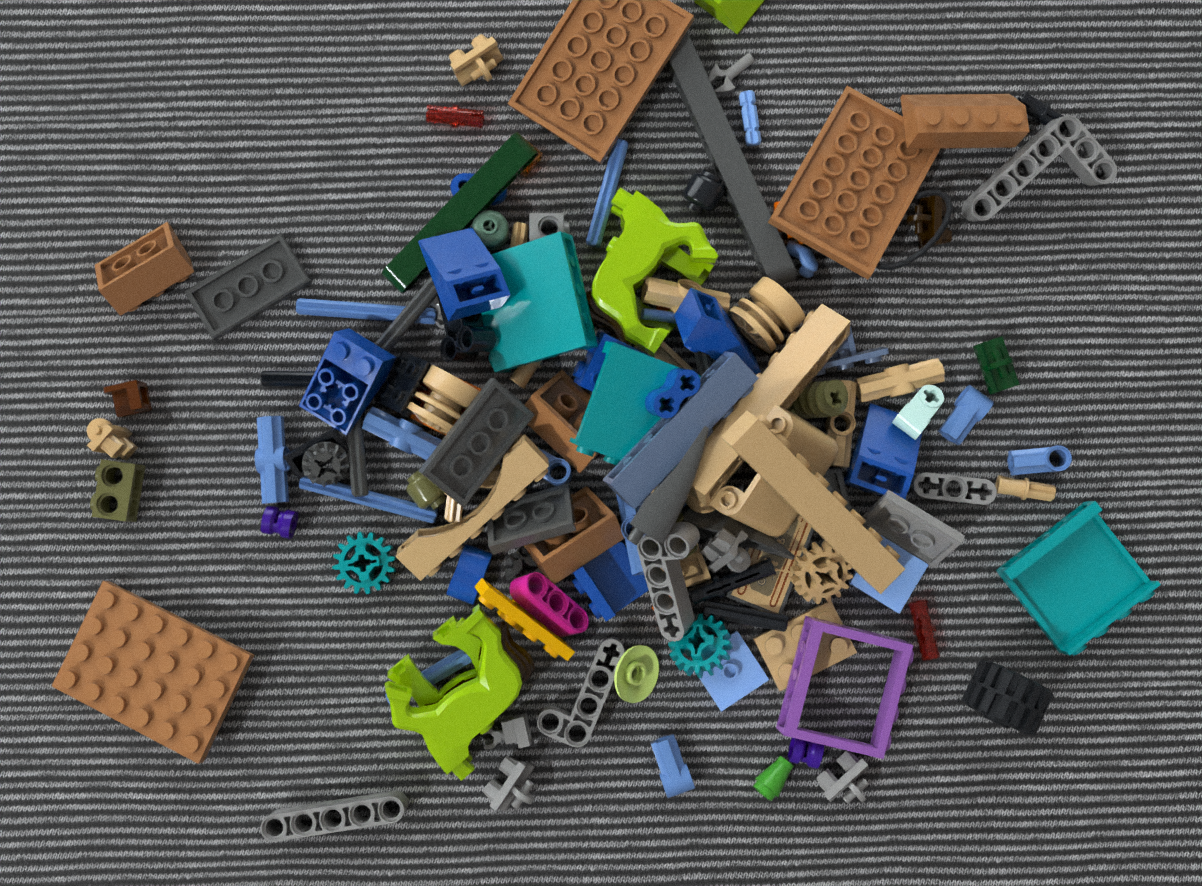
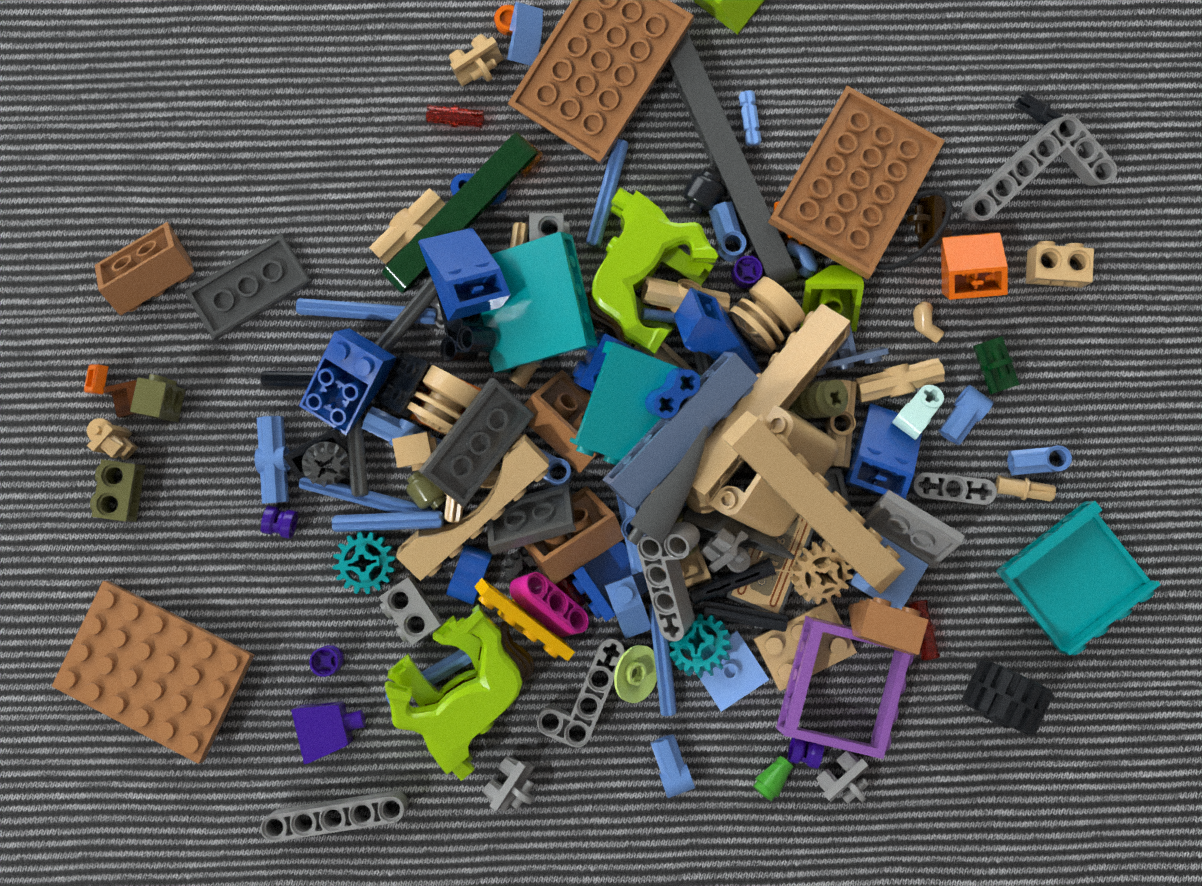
(96, 379): none -> orange tile
(158, 398): none -> olive brick
(321, 660): none -> dark purple wheel
(324, 728): none -> dark purple torso
(387, 521): none -> medium blue axle
(406, 225): none -> tan piece
(413, 449): none -> tan brick
(417, 606): none -> light grey brick
(495, 237): sand green head -> none
(503, 19): none -> orange tile
(513, 730): light grey piece -> none
(526, 34): none -> medium blue slope
(569, 589): none -> pin
(628, 606): none -> medium blue slope
(663, 668): none -> medium blue axle
(727, 229): none -> medium blue piece
(729, 74): light grey bar -> none
(750, 267): none -> dark purple wheel
(838, 290): none -> lime slope
(888, 626): none -> medium nougat slope
(923, 322): none -> tan arm
(963, 121): medium nougat slope -> none
(973, 266): none -> orange slope
(1060, 271): none -> tan brick

